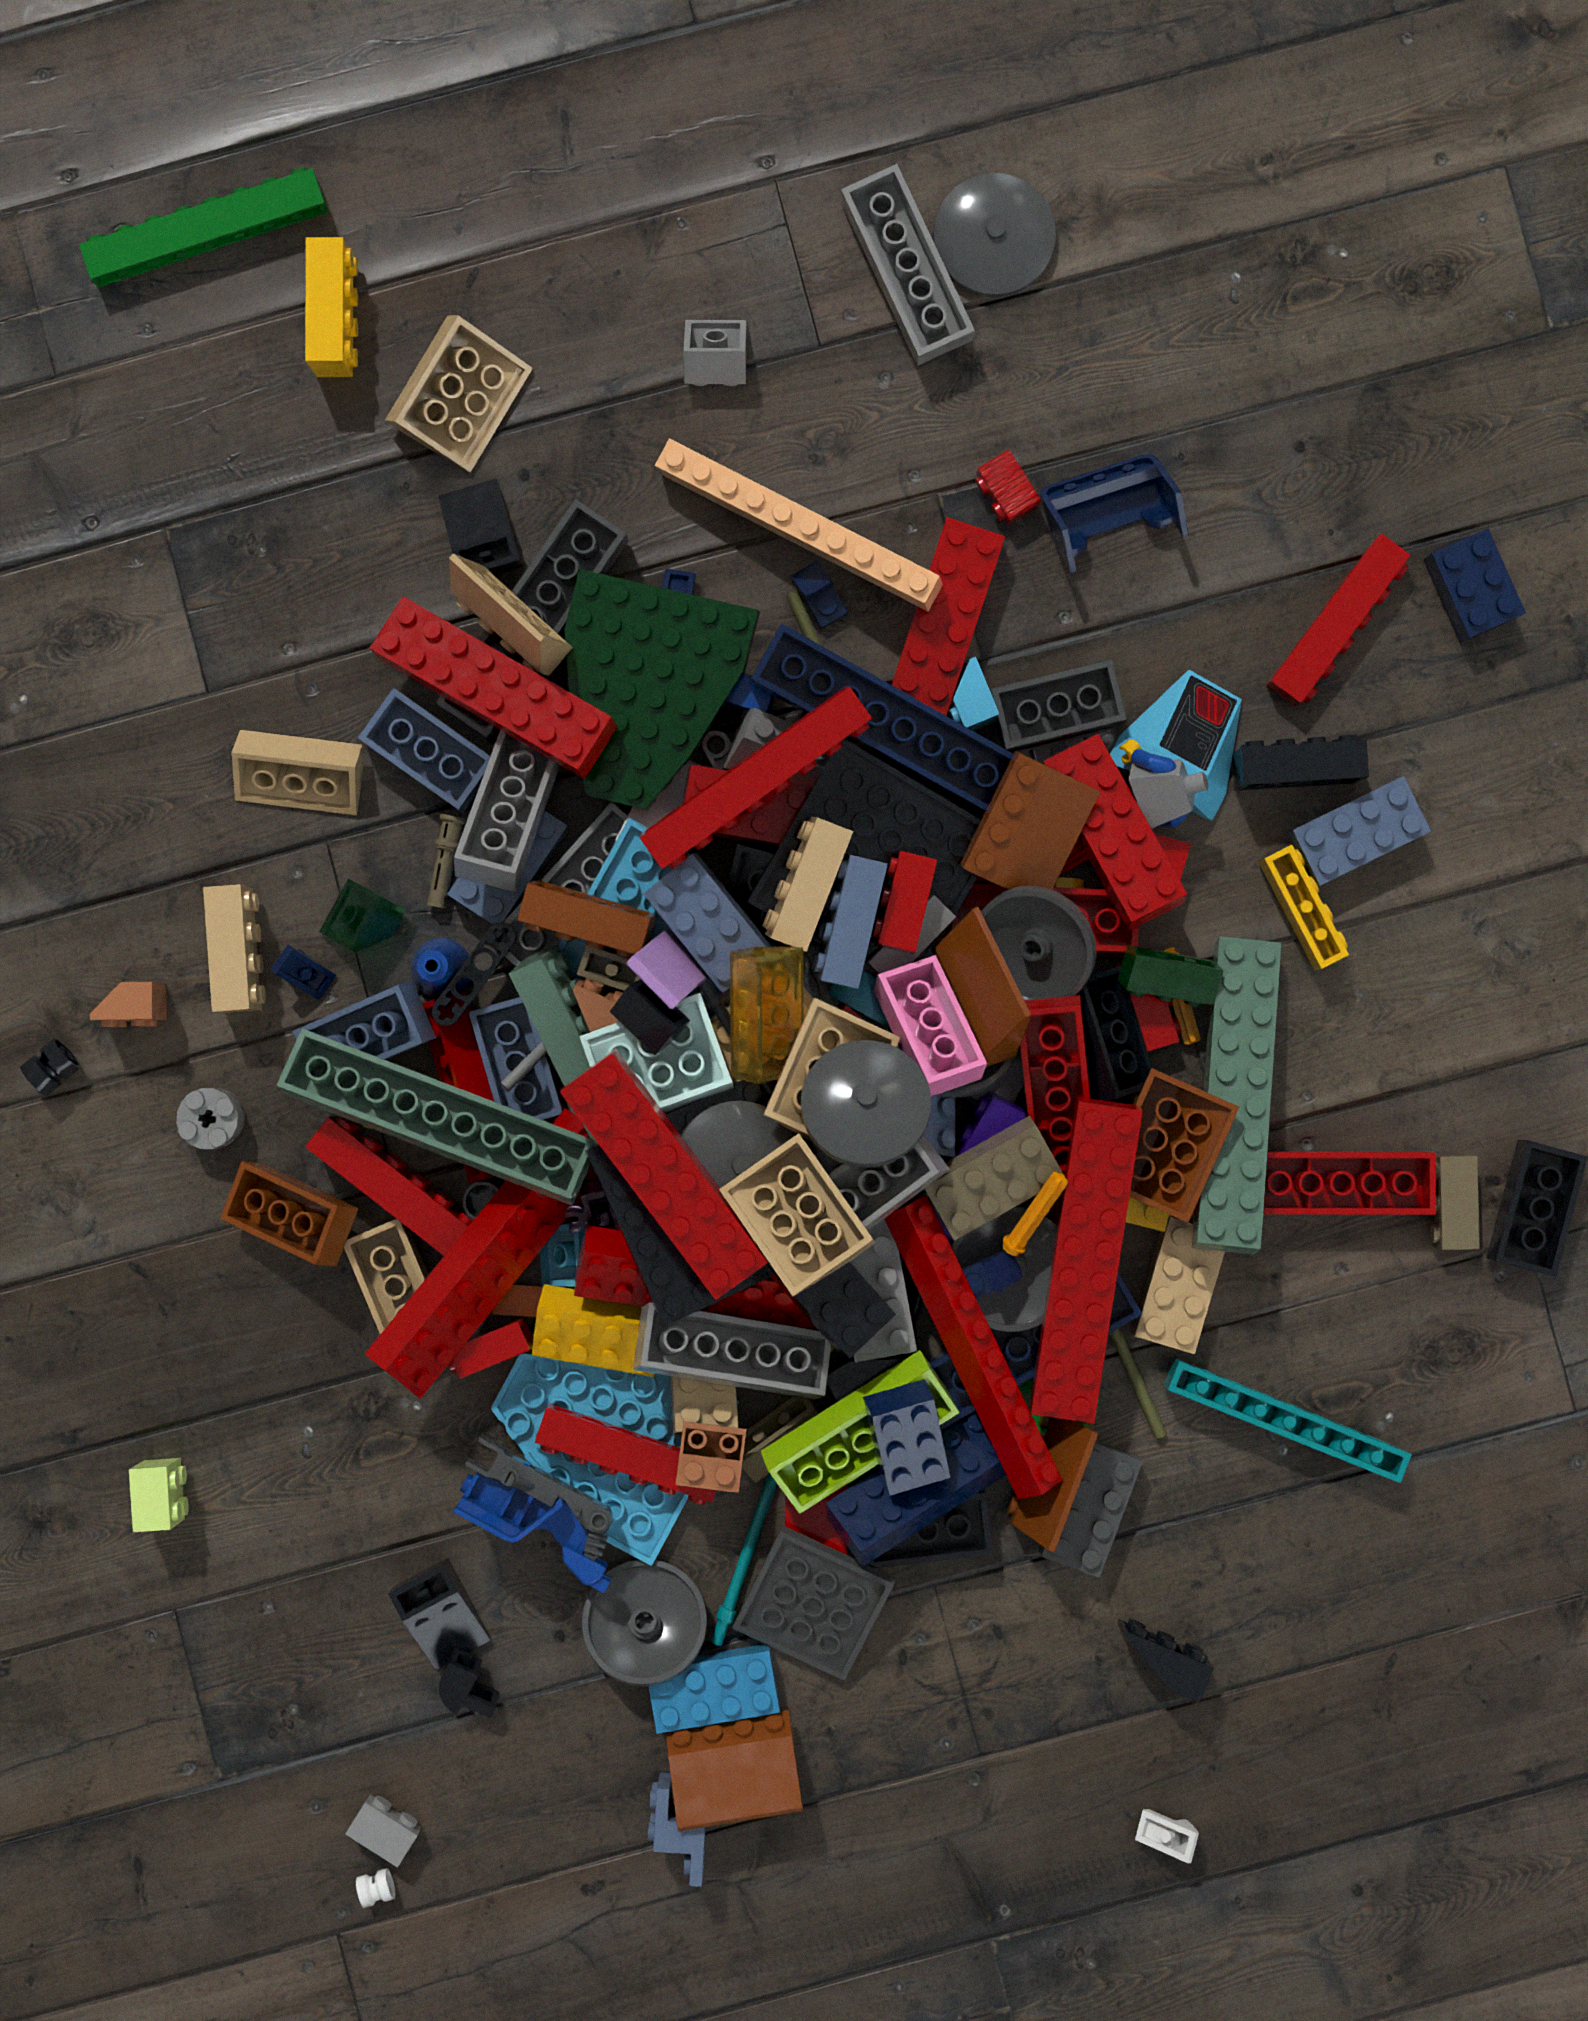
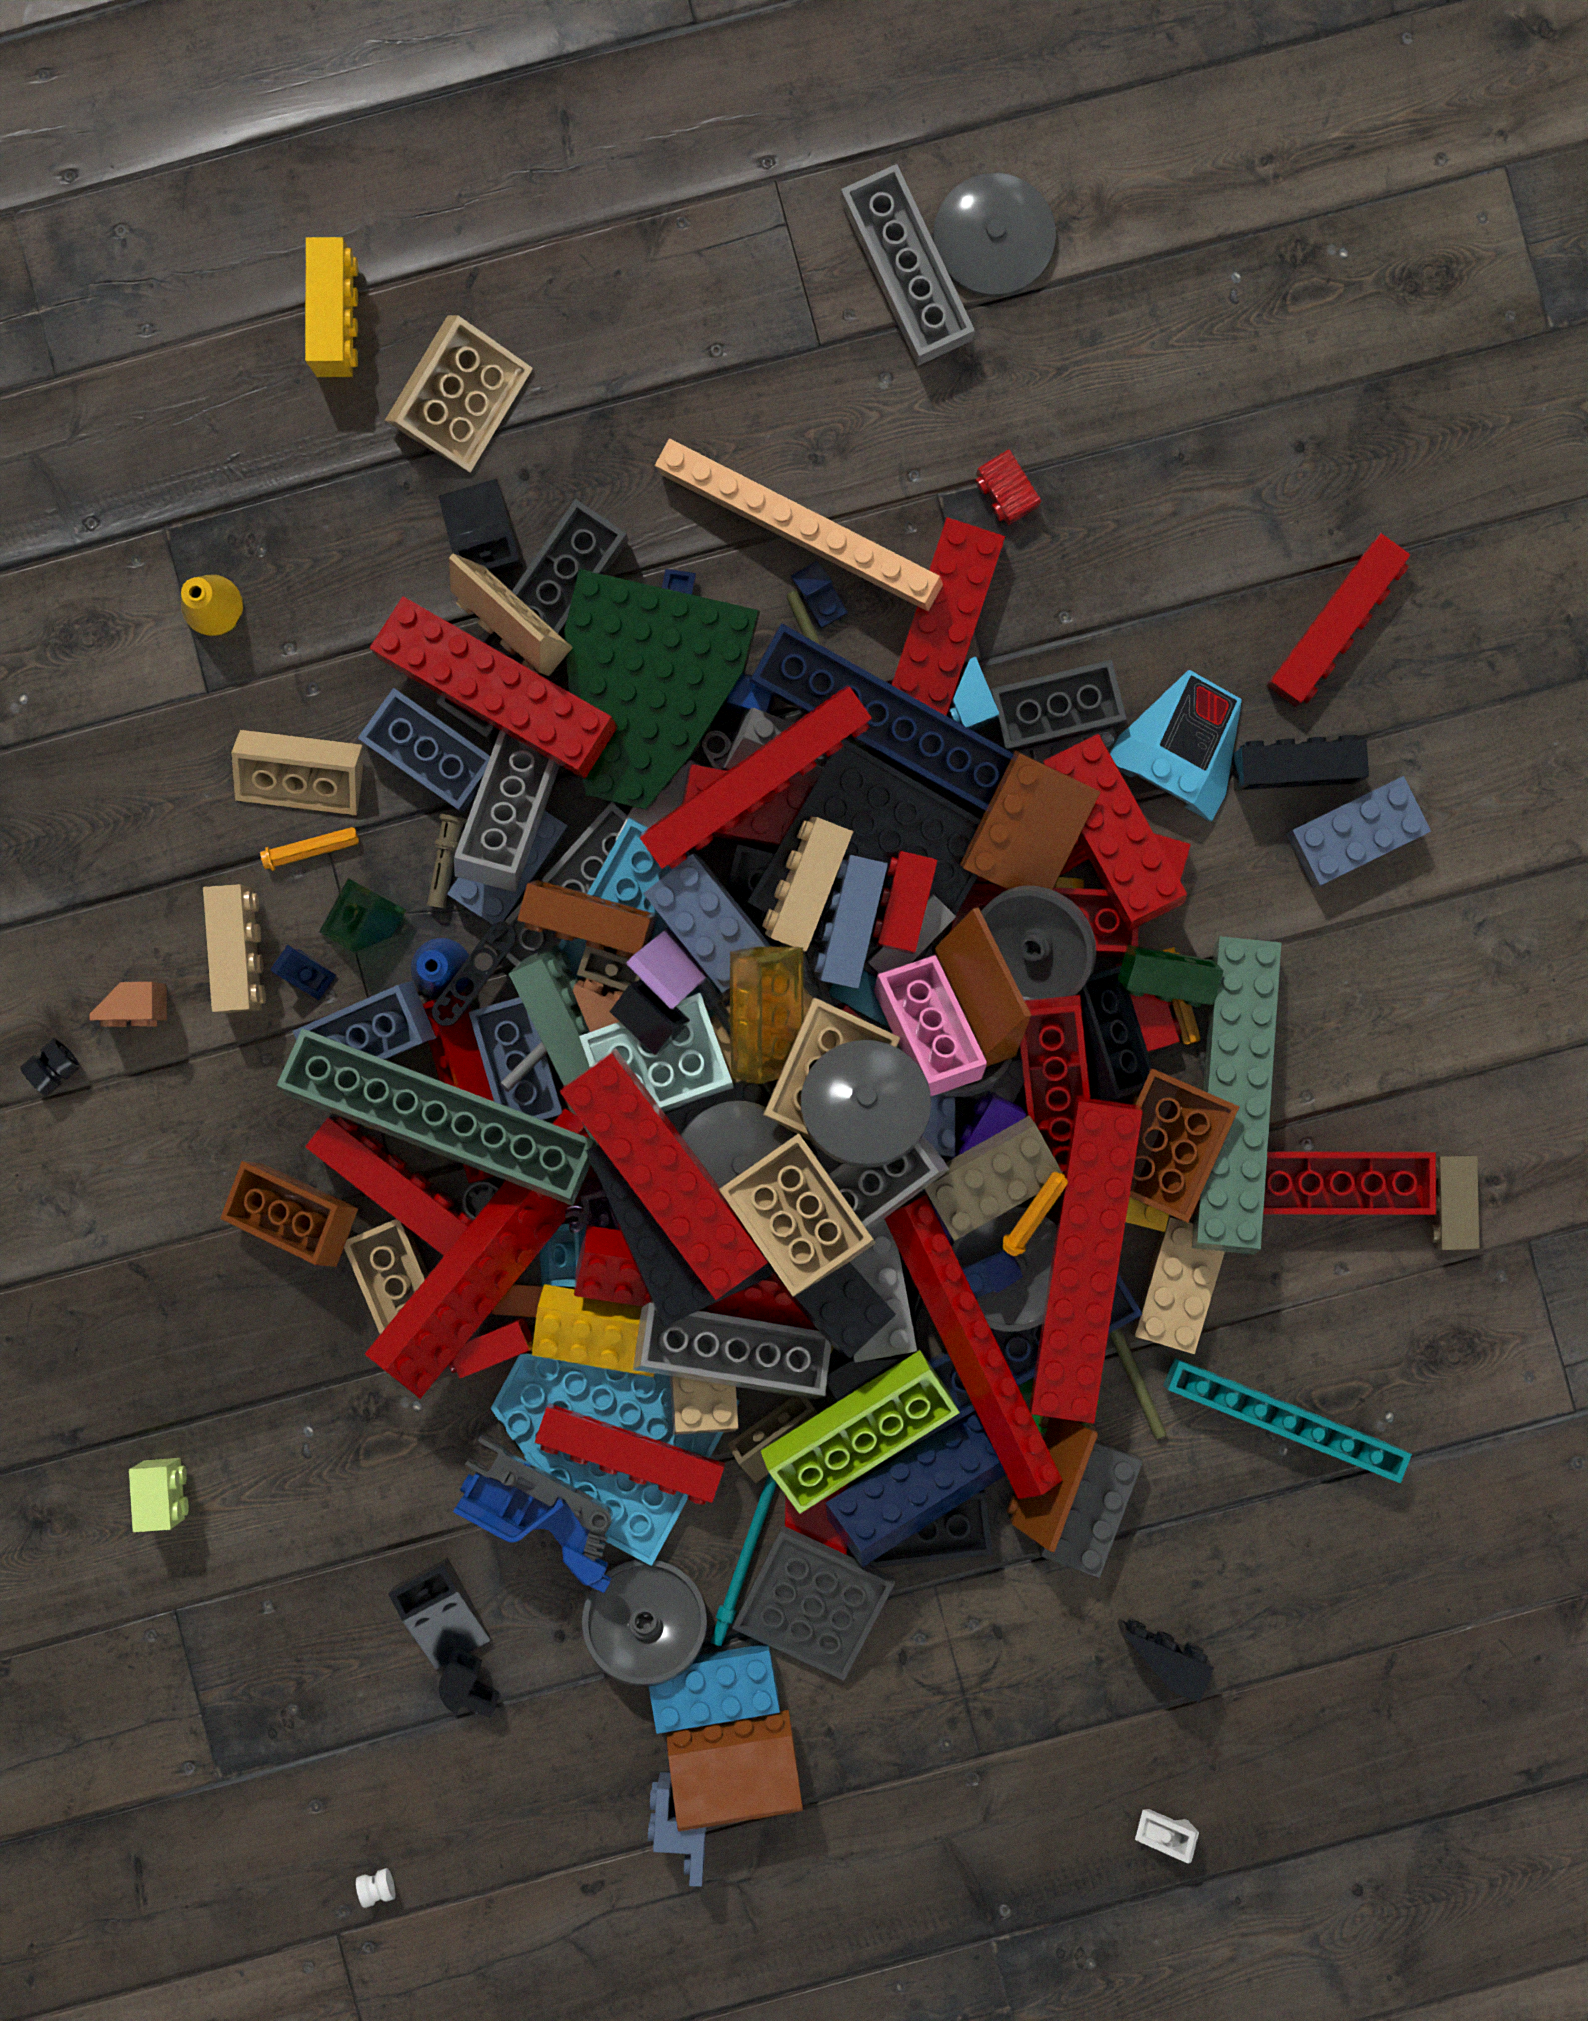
(192, 1118): light grey brick -> none
(203, 227): green brick -> none
(211, 604): none -> yellow cone
(308, 848): none -> light orange axle
(384, 1829): light grey brick -> none
(711, 1457): nougat slope -> none
(715, 352): light grey slope -> none
(907, 1437): dark blue brick -> none
(1111, 499): dark blue windscreen -> none
(1161, 786): light grey torso -> none
(1304, 908): yellow brick -> none
(1474, 585): dark blue brick -> none
(1537, 1207): black brick -> none

